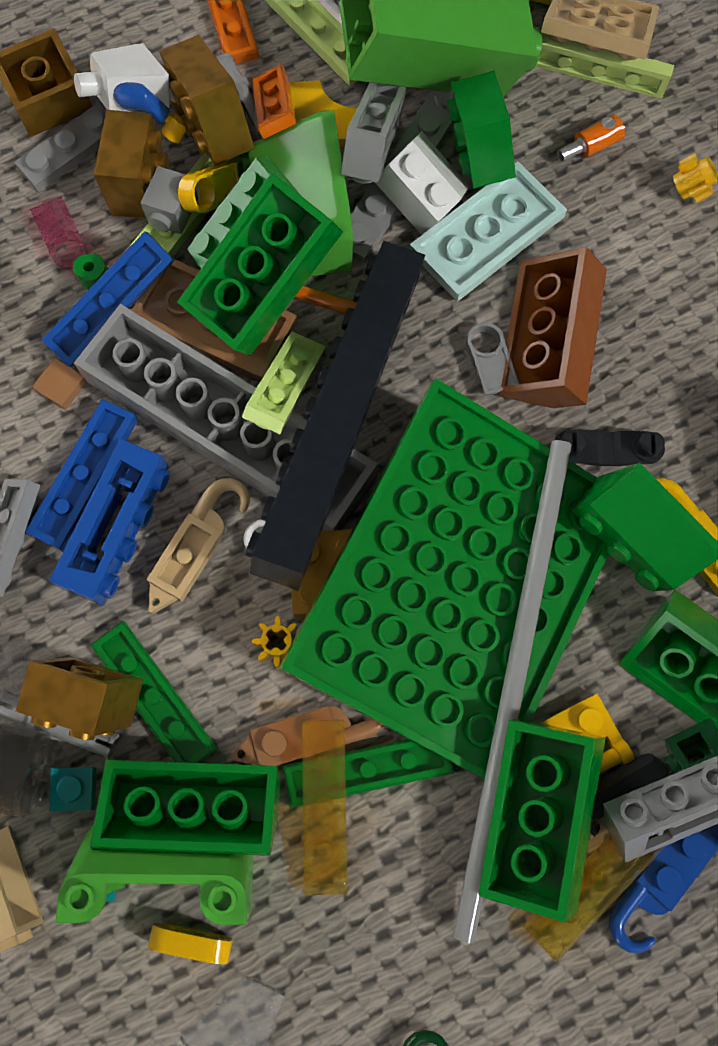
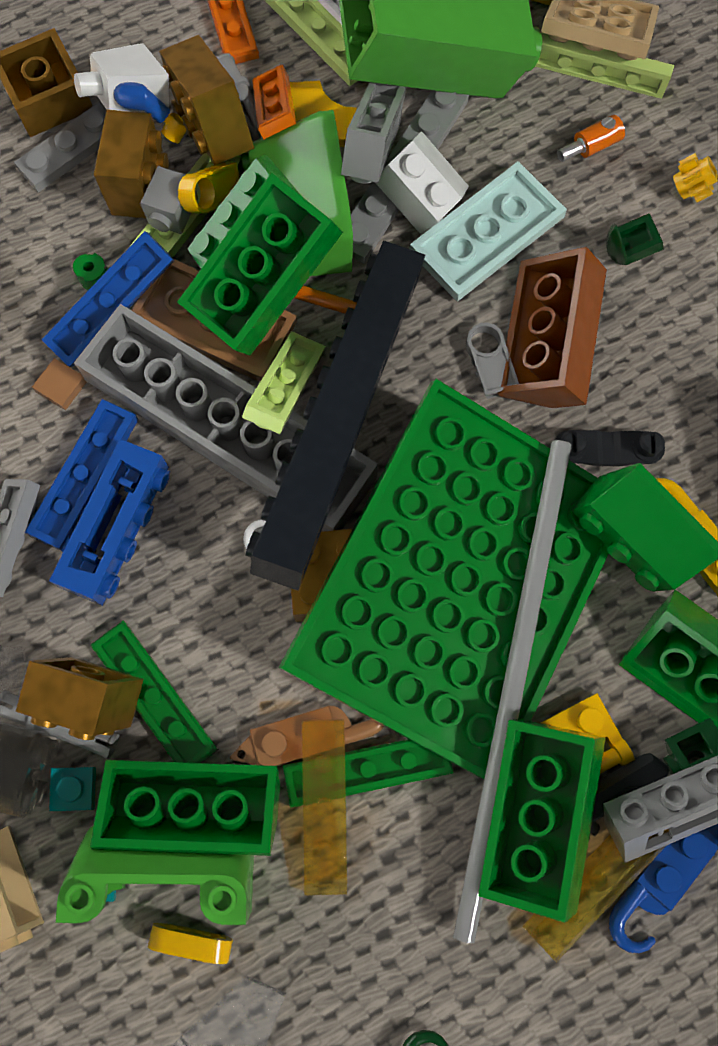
(58, 228): clear pink piece -> none
(192, 546): tan plate -> none
(264, 641): yellow gear -> none
(482, 129): green brick -> none
(633, 240): none -> dark green plate

